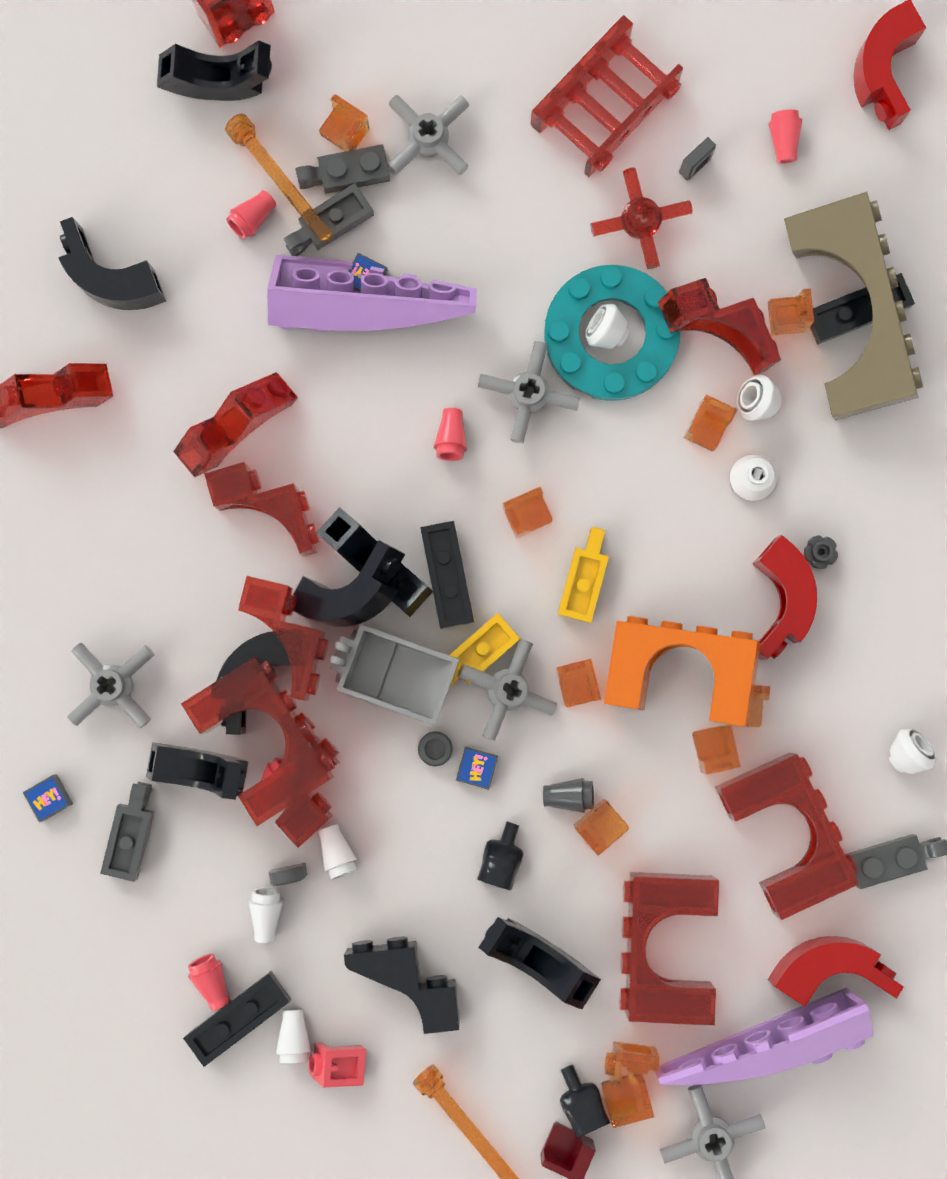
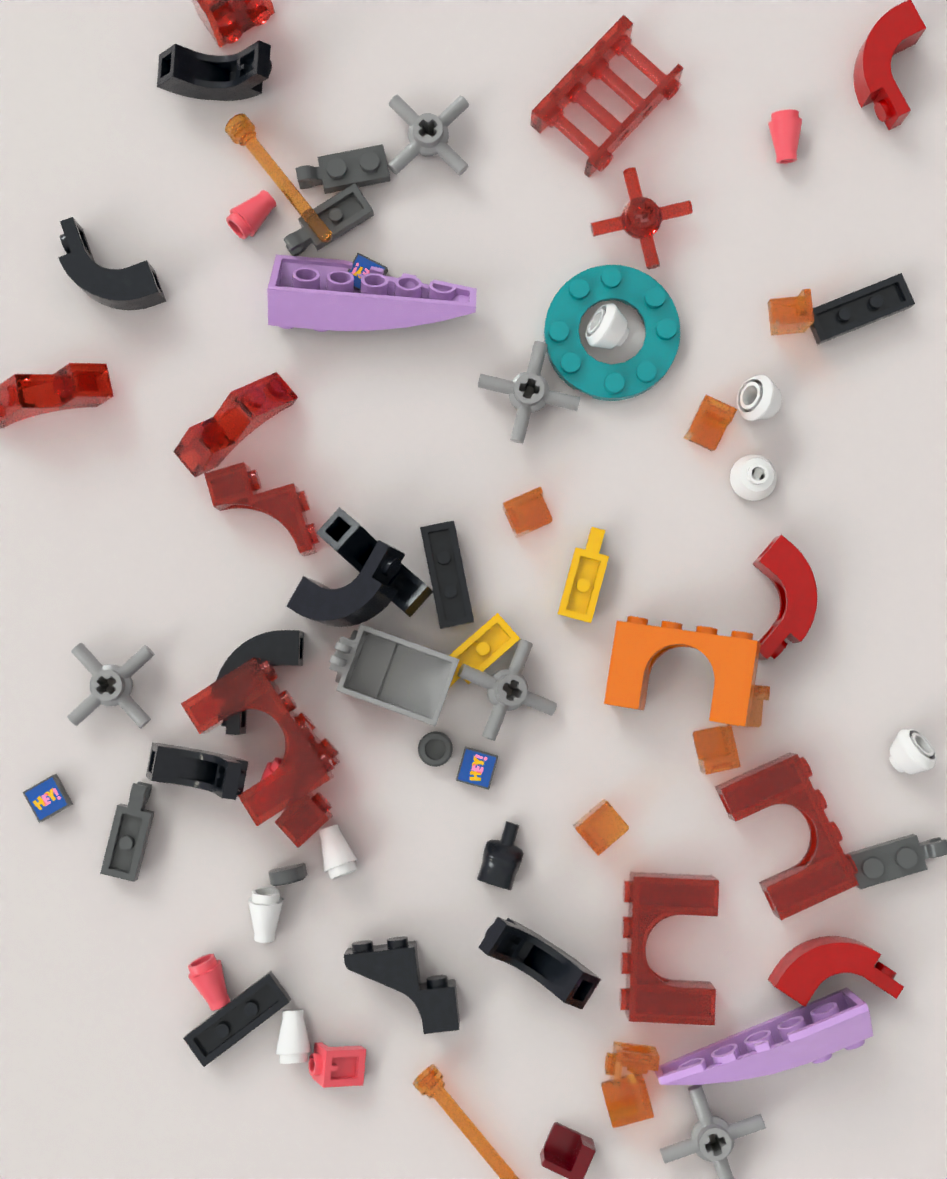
(303, 645): clear red arch -> none
(345, 125): clear orange panel -> none
(451, 438): coral cone -> none
(570, 795): dark grey cone -> none
(578, 683): clear orange panel -> none
(582, 1104): black piece -> none
(697, 158): dark grey tile -> none
(740, 325): clear red arch -> none
(814, 558): dark grey plate -> none
(850, 236): dark tan arch -> none

